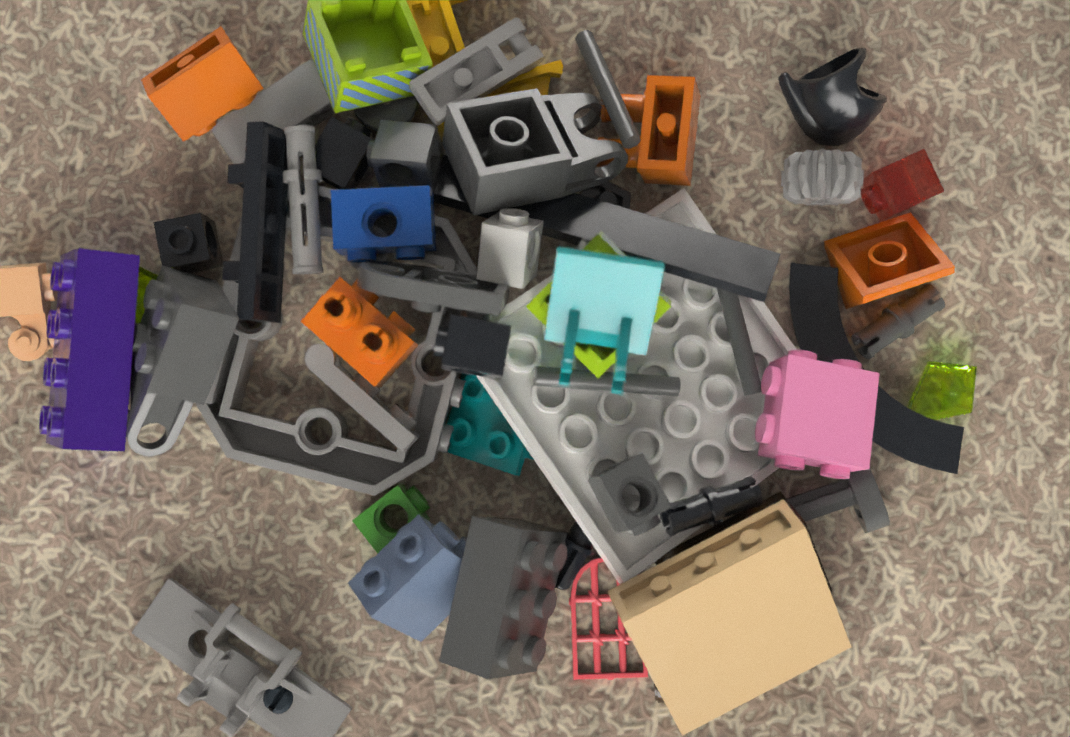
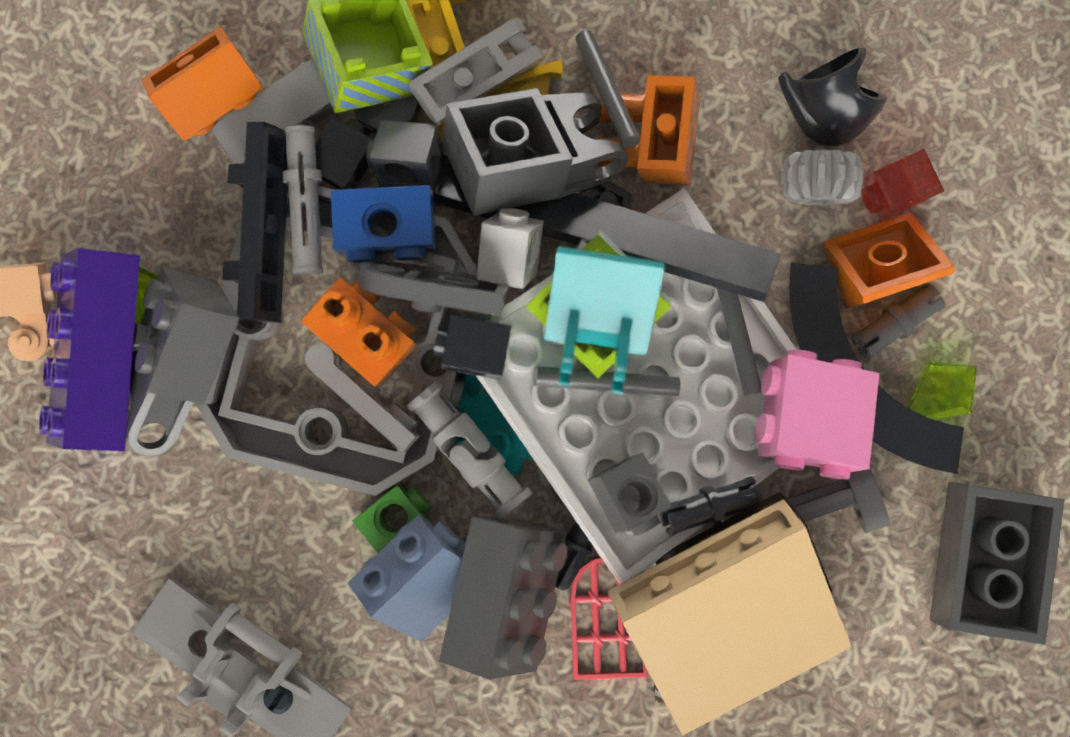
(189, 243): black brick -> none
(475, 457): none -> light grey piece
(997, 563): none -> dark grey brick

